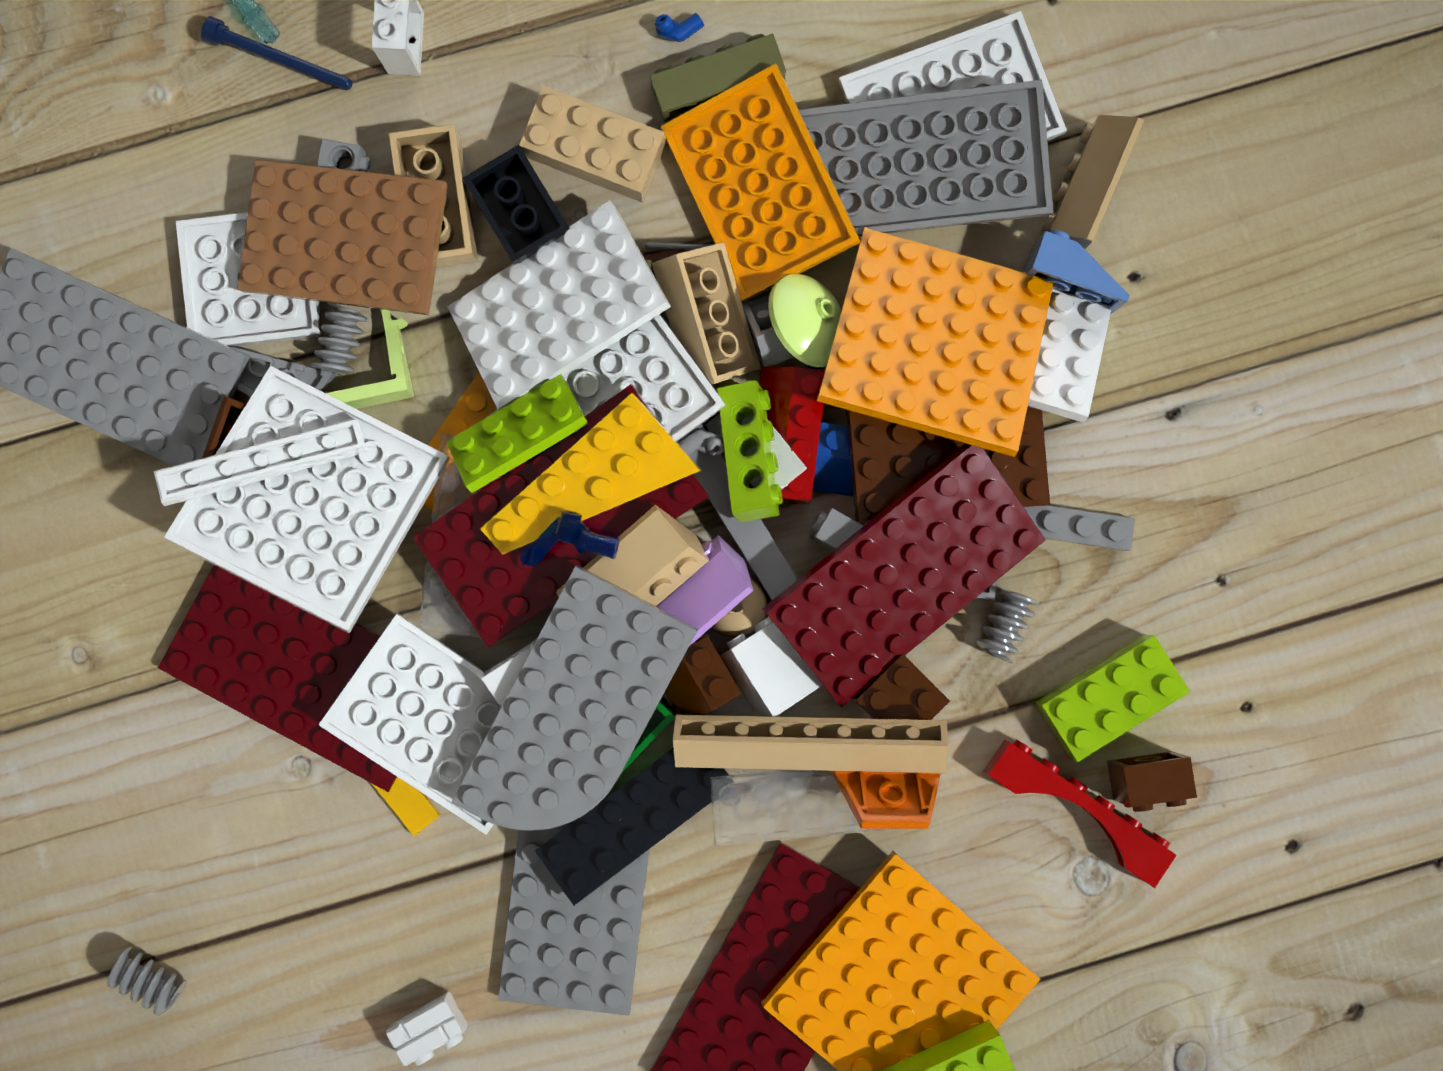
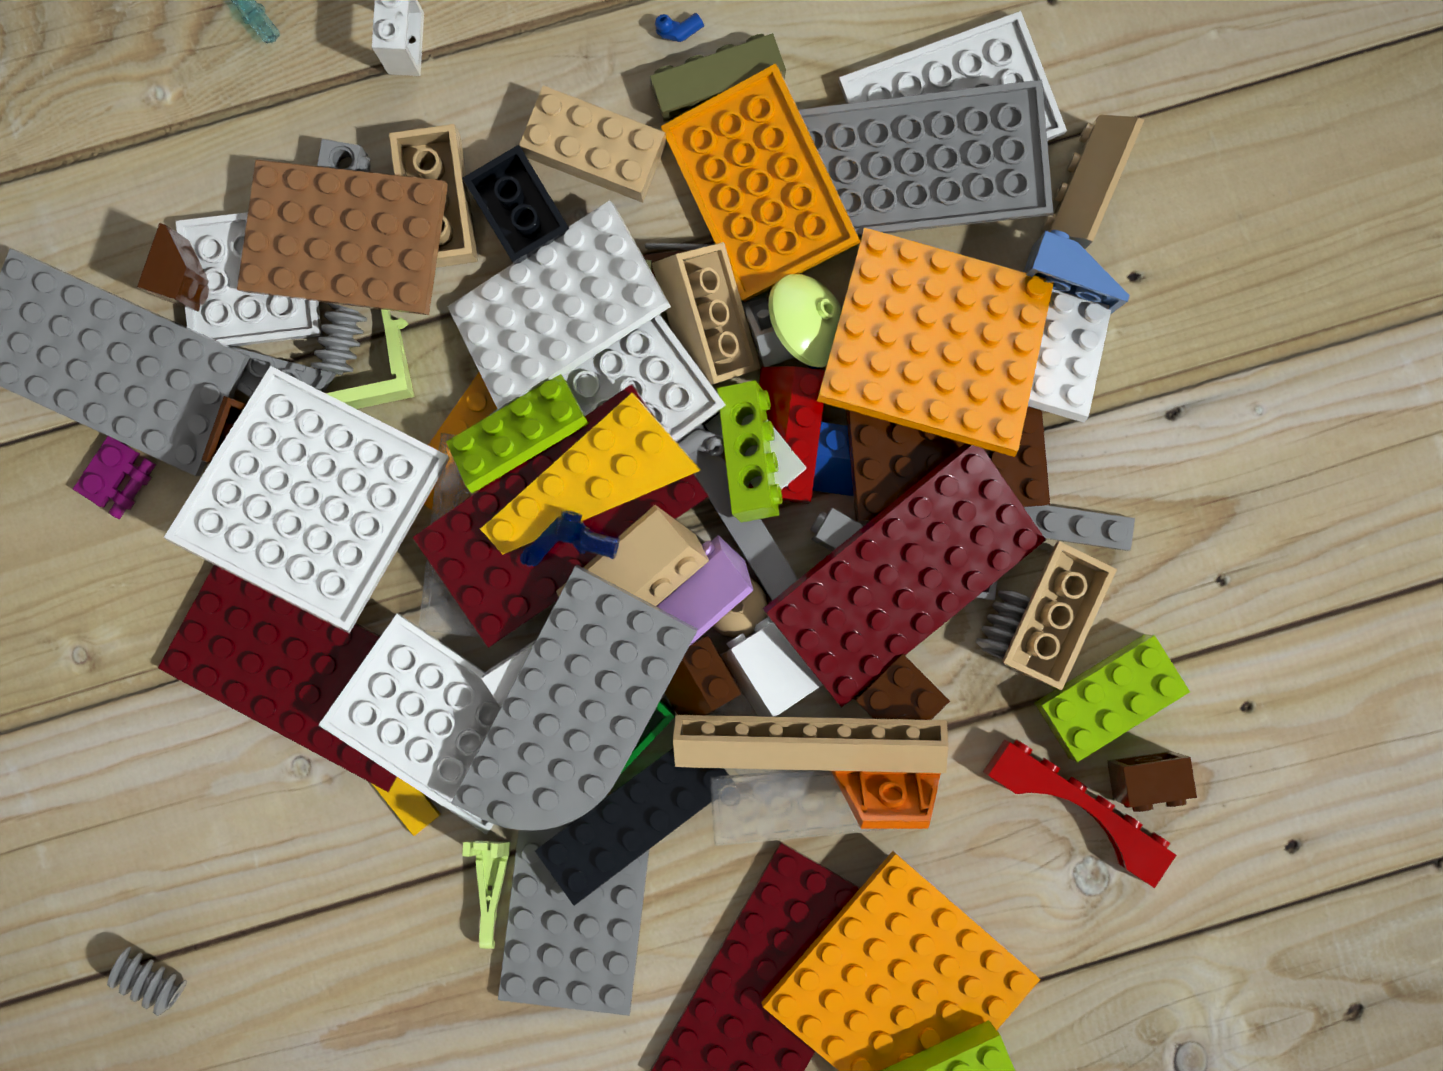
(106, 473): none -> magenta plate
(174, 271): none -> reddish brown slope
(216, 32): dark blue piece -> none
(259, 462): white tile -> none
(427, 1029): white brick -> none
(491, 869): none -> yellowish green hinge
(1059, 616): none -> tan slope

